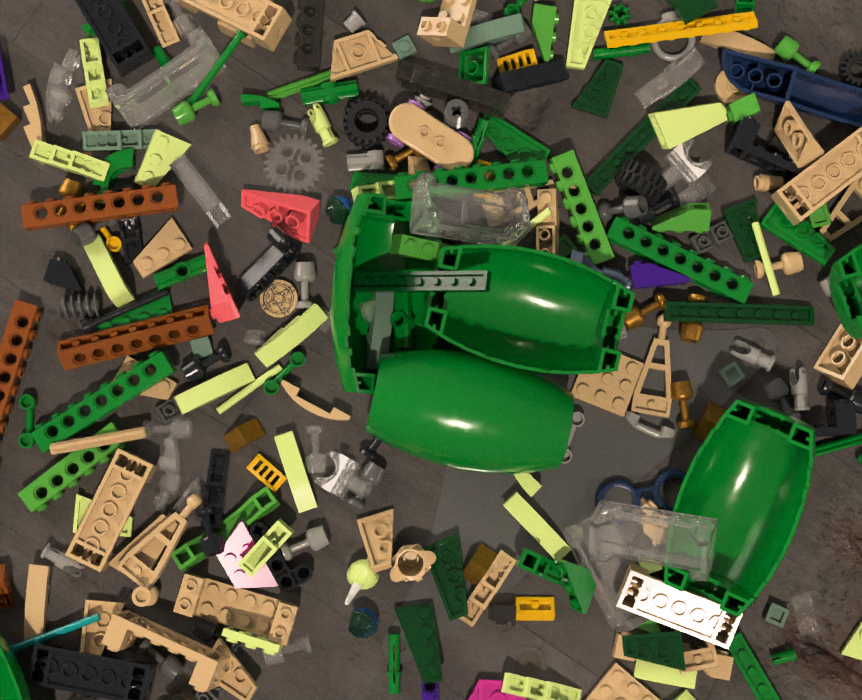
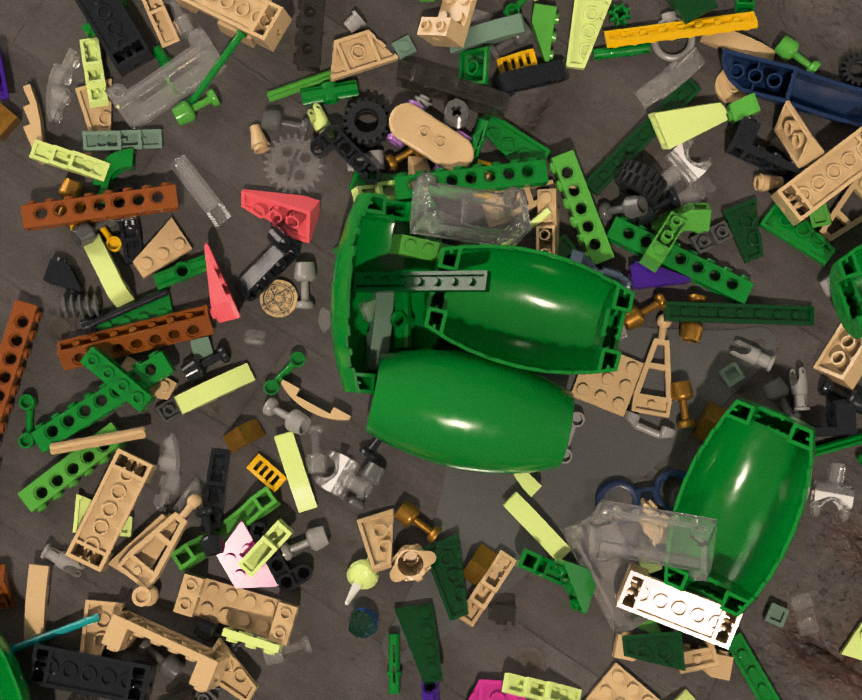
(118, 379): none -> green brick
(159, 155): yellowish green wing -> none
(180, 427): clear piece -> none
(248, 389): yellowish green bar -> none
(263, 102): green slope -> none
(289, 337): yellowish green slope -> none
(295, 421): none -> light grey piece
(338, 209): clear green piece -> none
(349, 158): none -> black beam
(409, 514): none -> pearl gold piece
(535, 608): yellow slope -> none
(600, 91): dark green wing -> none
(663, 242): none -> bright green slope
(663, 674): yellowish green slope -> none
(765, 258): yellowish green bar -> none
(785, 656): green pin -> none
(789, 263): tan piece -> none
(833, 491): none -> clear connector

